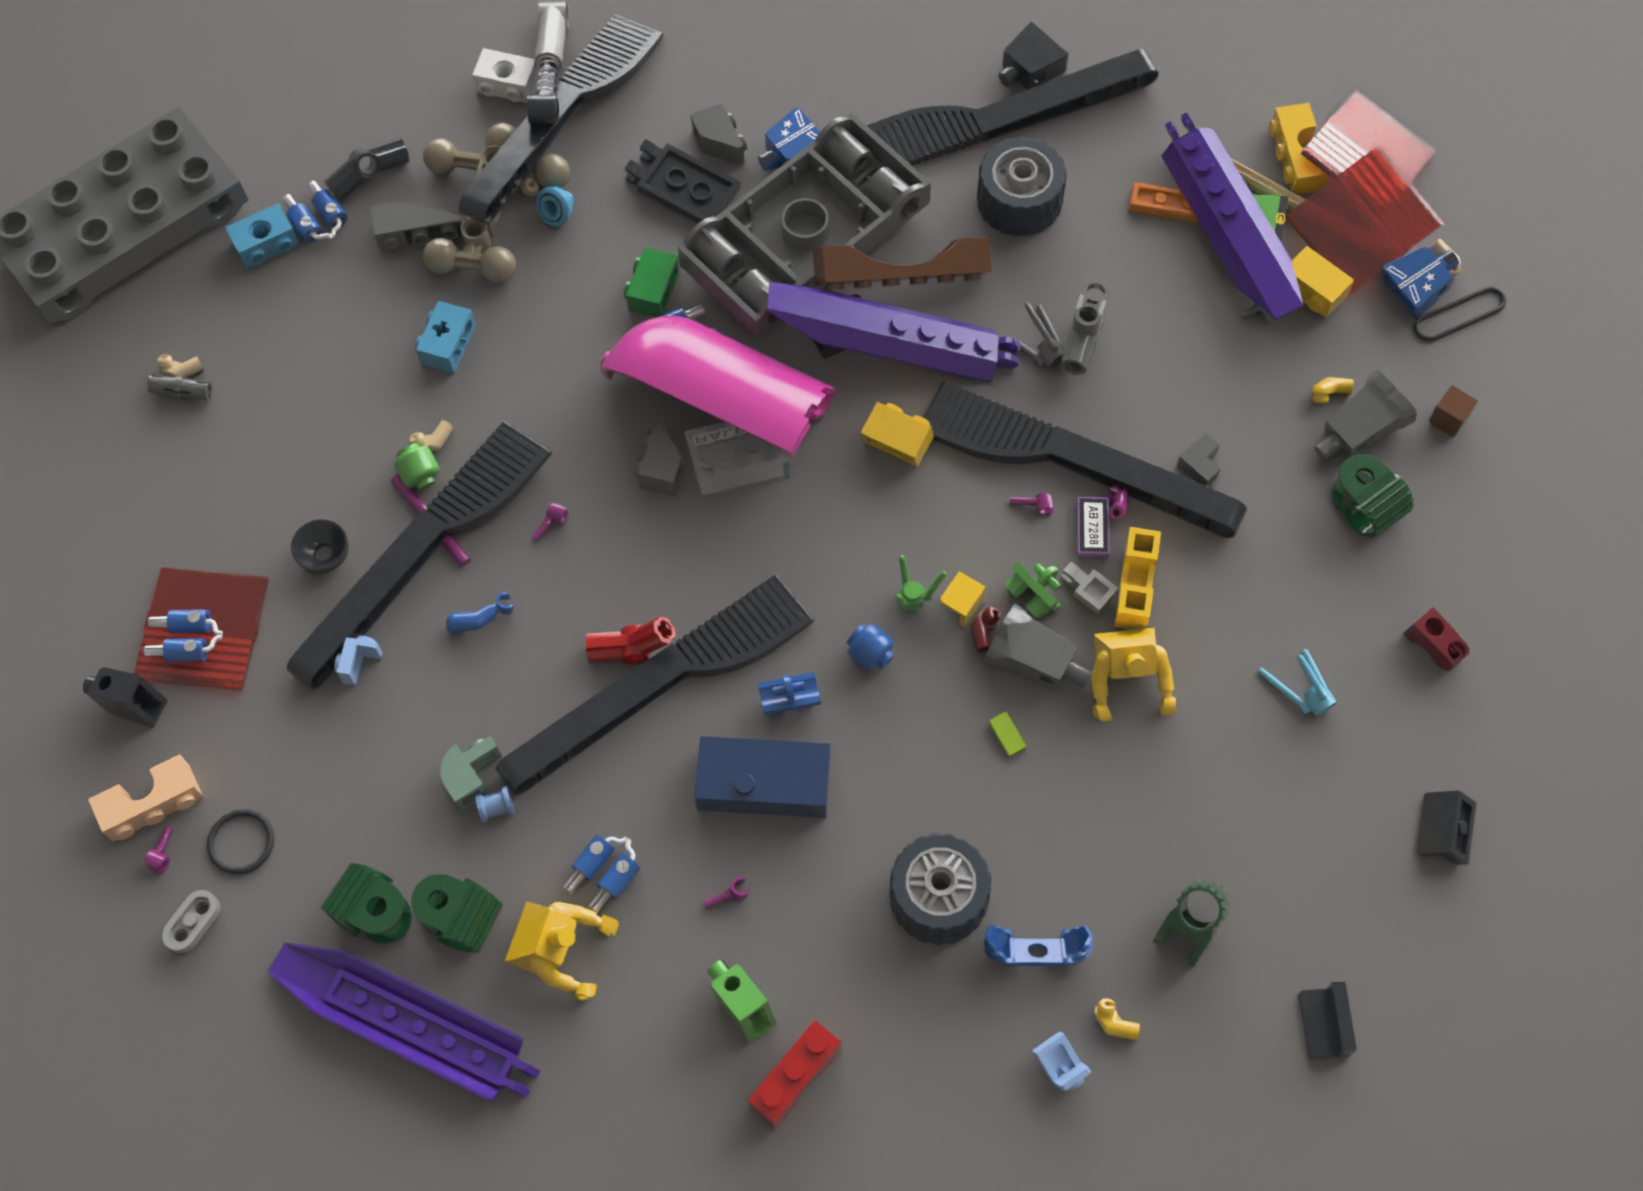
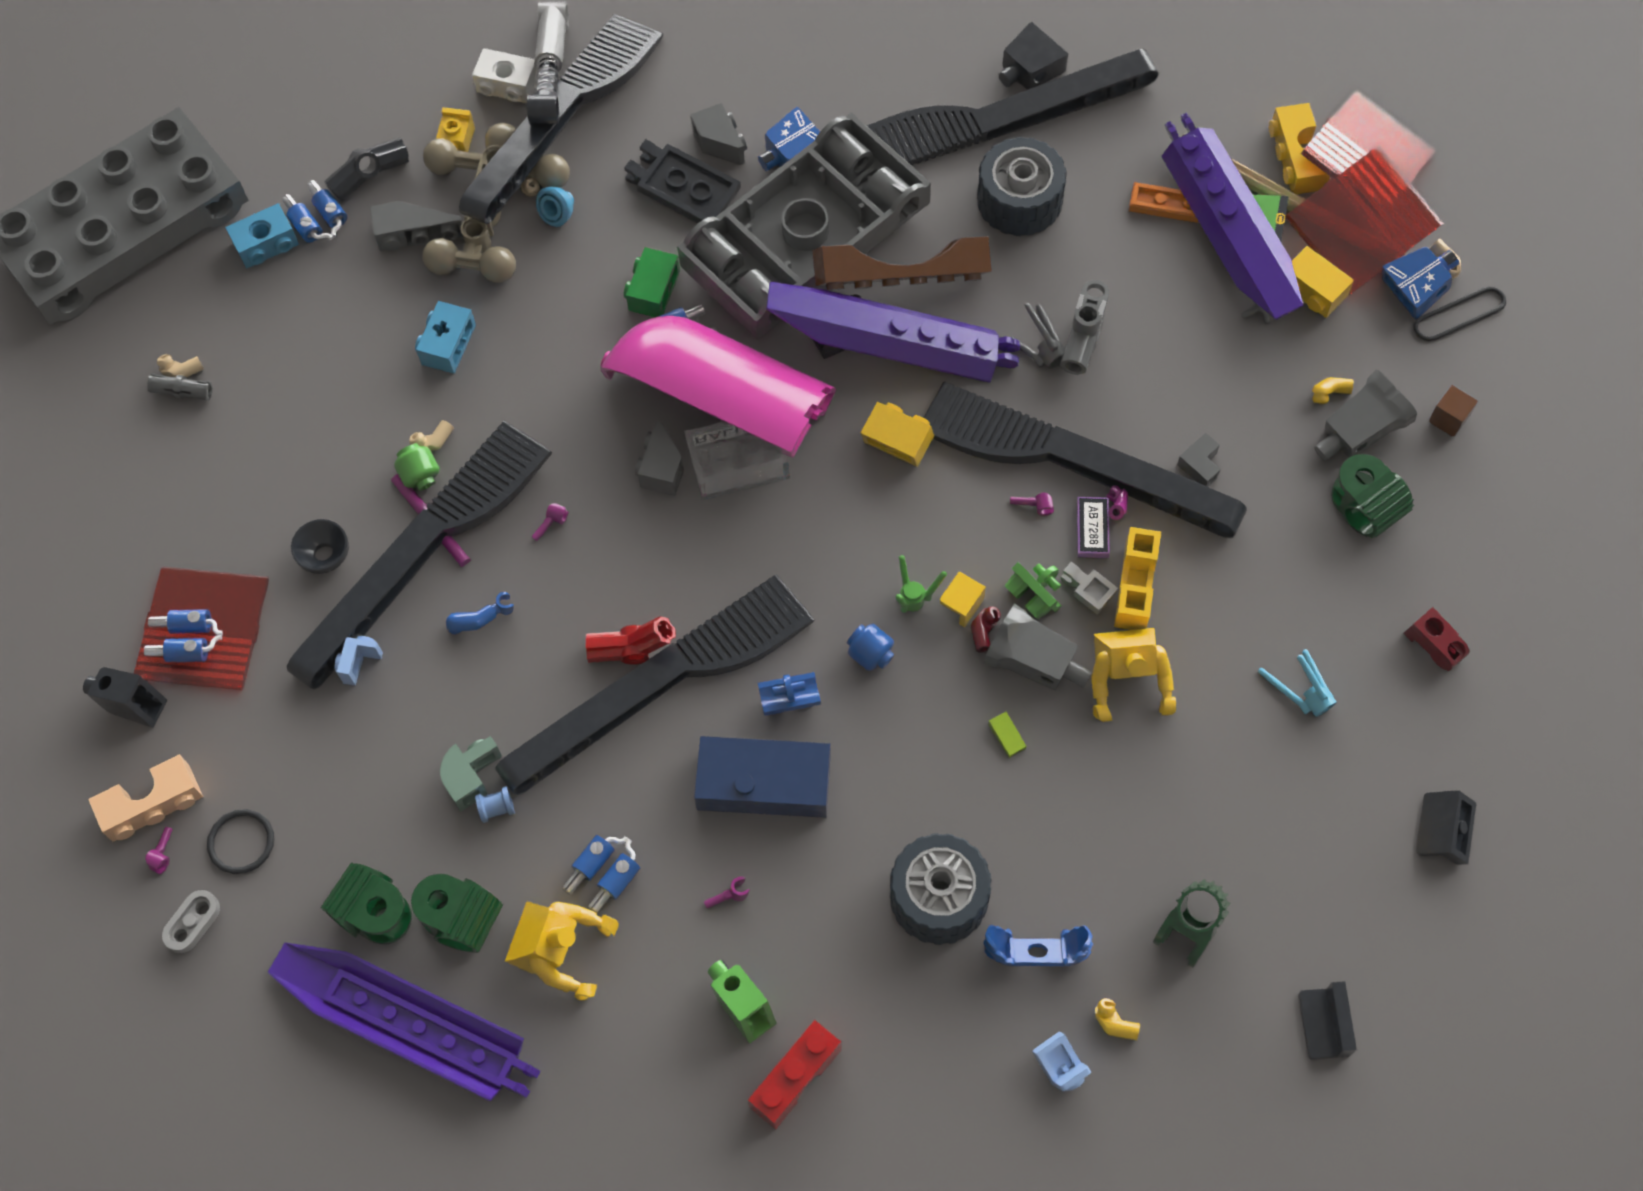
(456, 127): none -> yellow brick

